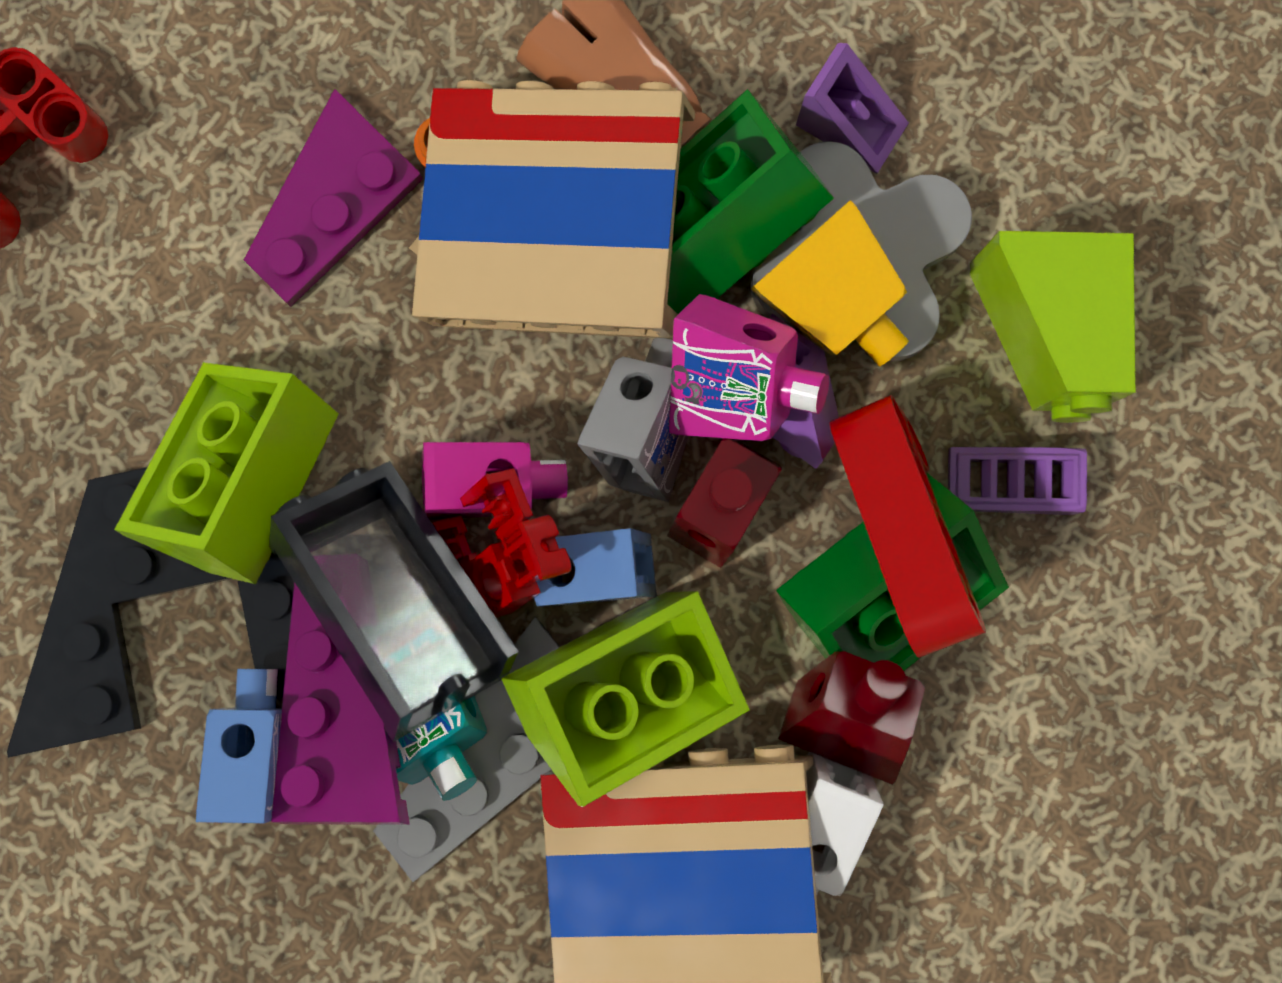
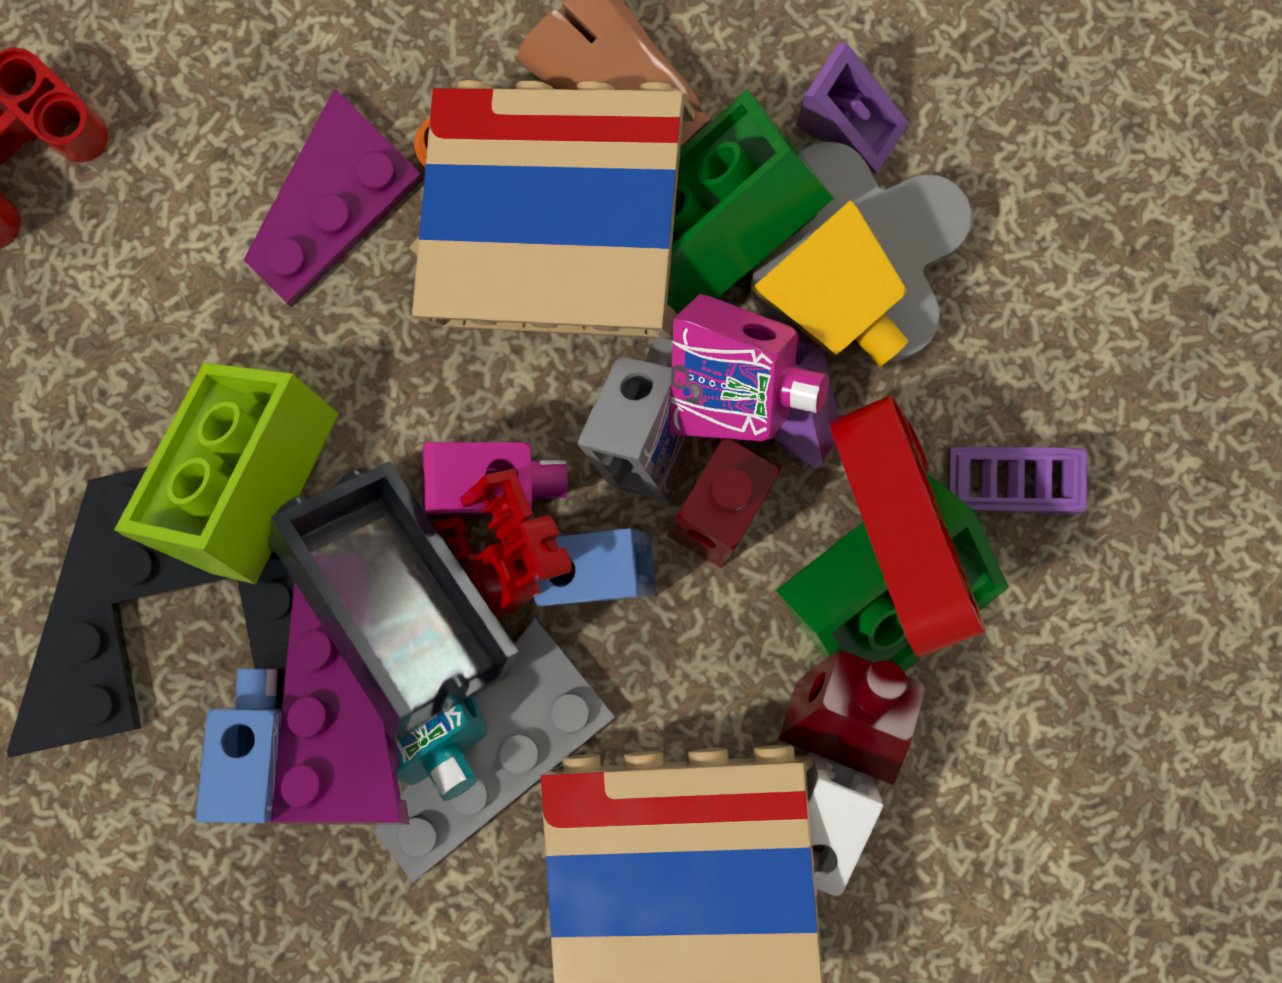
(627, 694): lime slope -> none
(1063, 316): lime slope -> none

